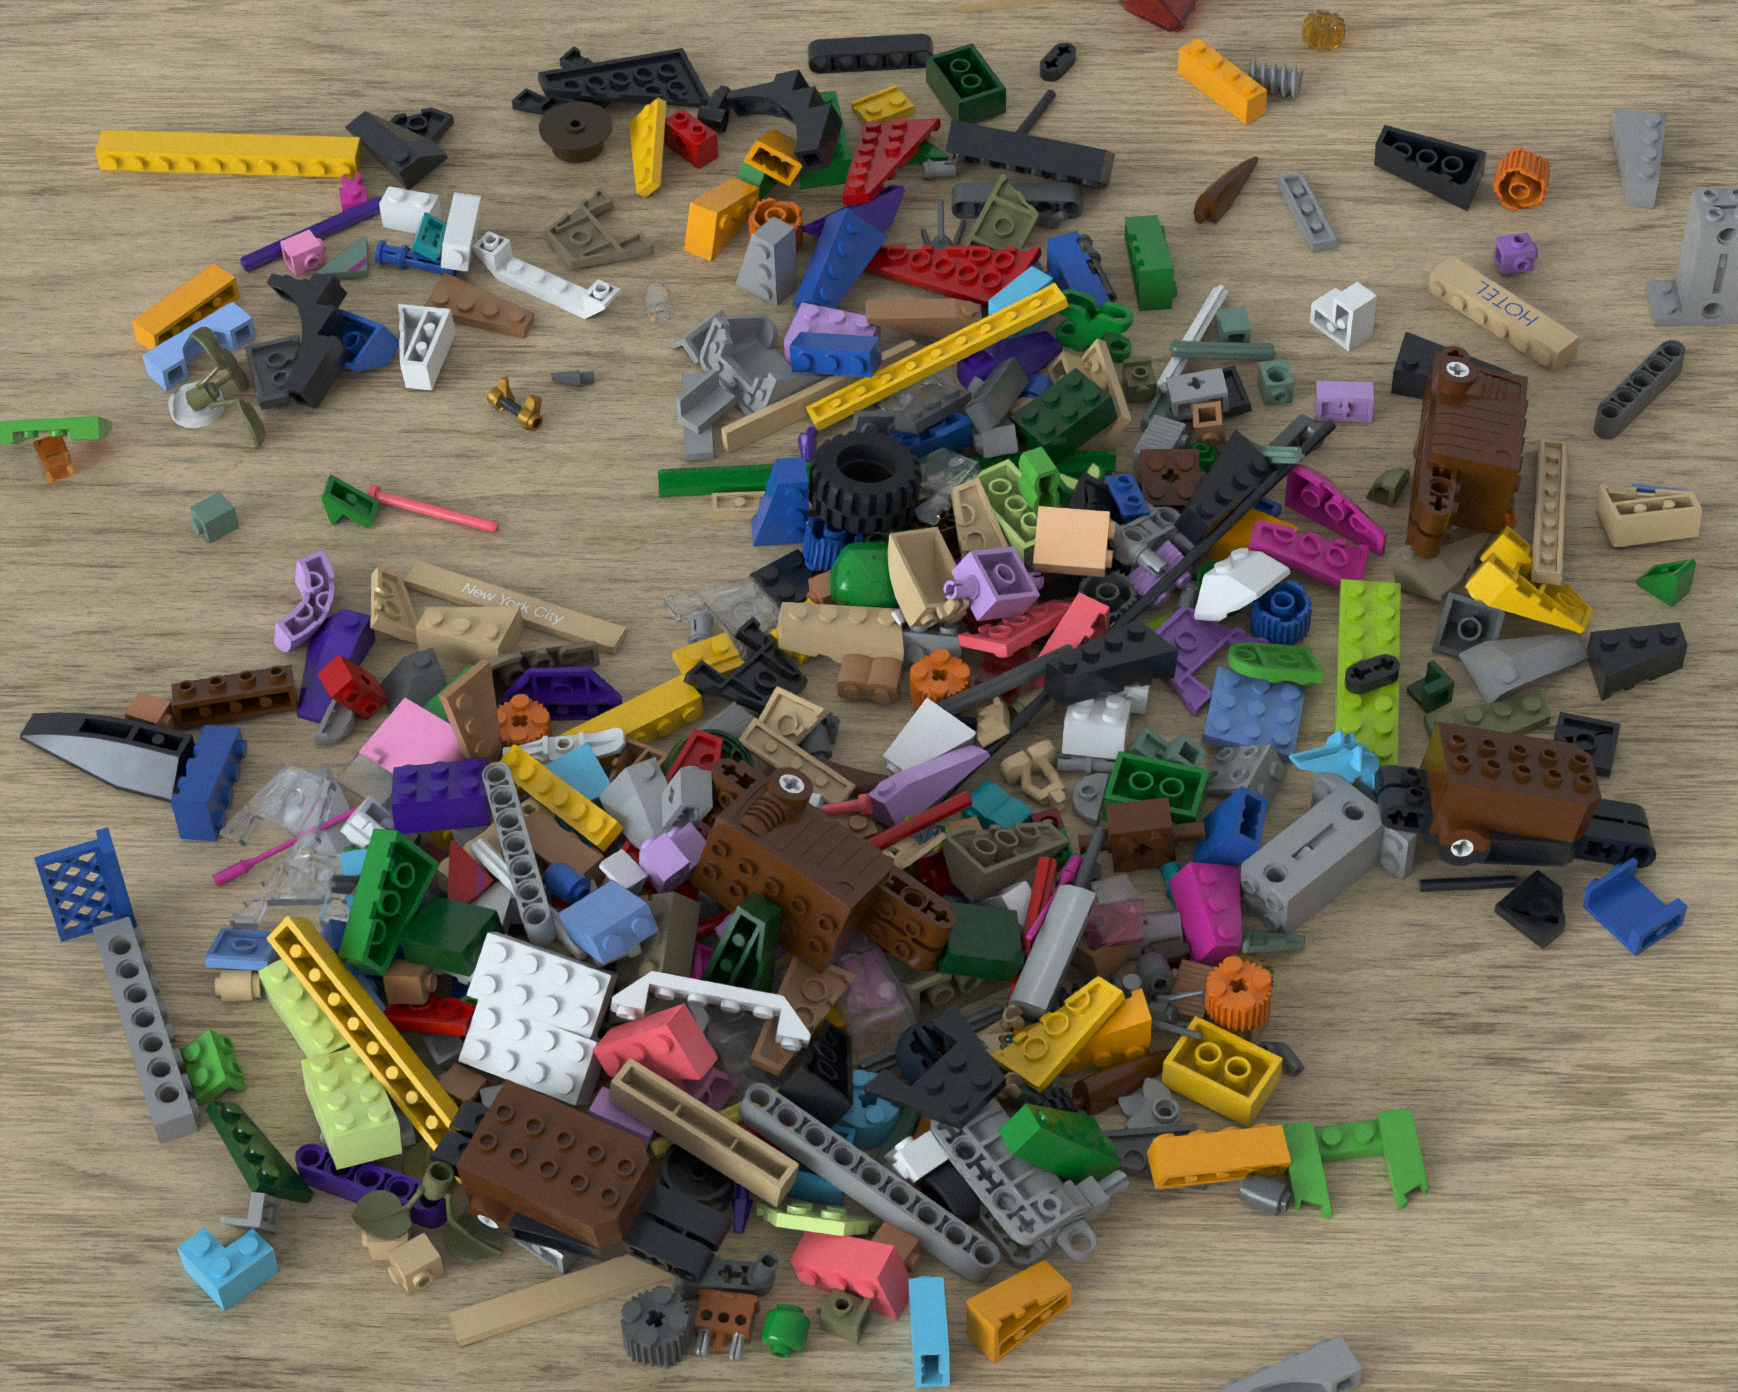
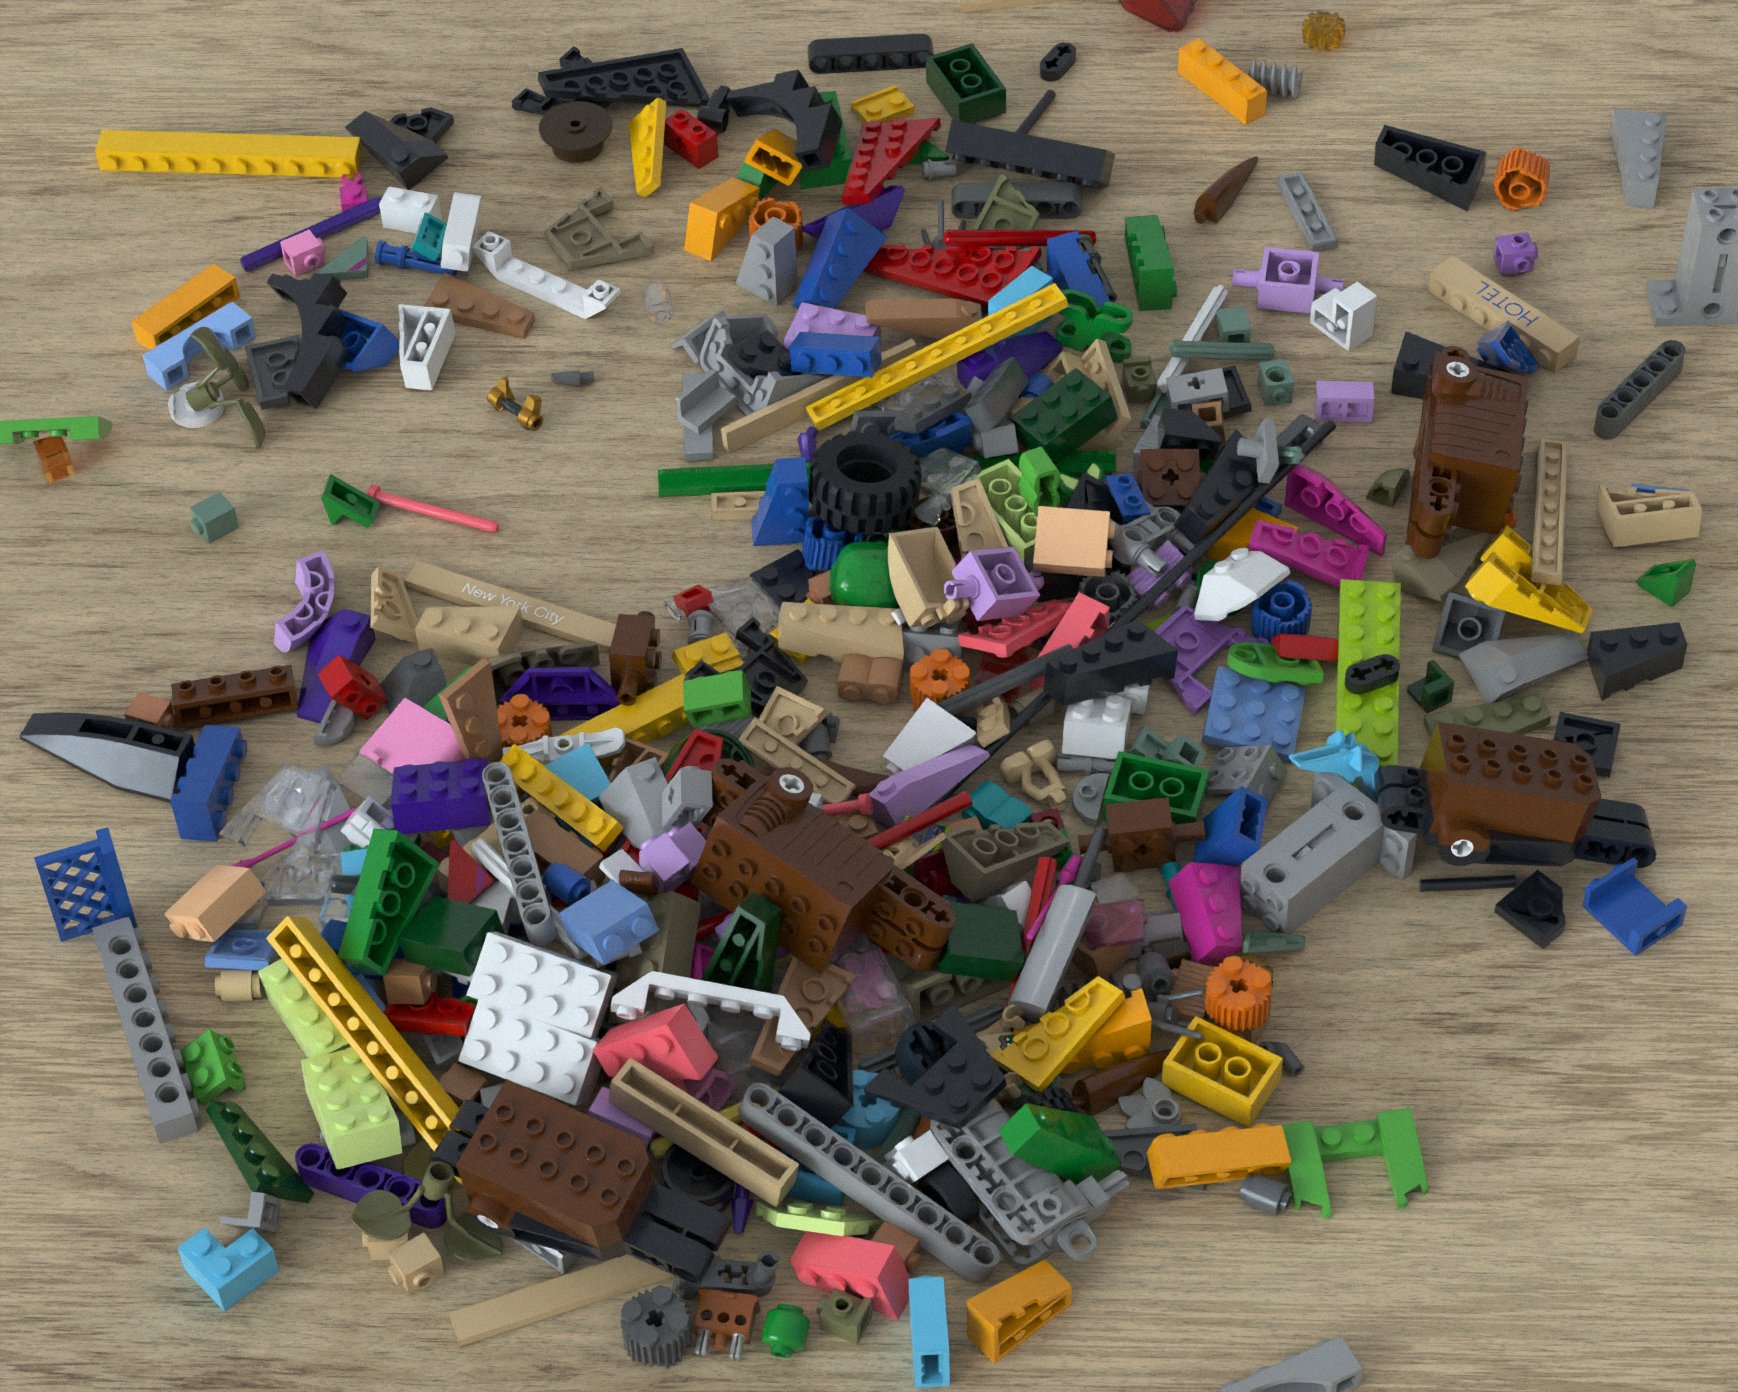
(214, 903): none -> light nougat brick
(634, 656): none -> reddish brown brick
(639, 882): none -> reddish brown piece
(694, 599): none -> red tile
(717, 698): none -> bright green brick
(762, 355): none -> black plate
(1006, 237): none -> red axle
(1051, 219): dark grey bar -> none
(1187, 431): none -> black slope
(1263, 449): none -> light grey tile
(1287, 280): none -> lavender brick
(1306, 647): none -> red slope
(1506, 350): none -> blue wedge

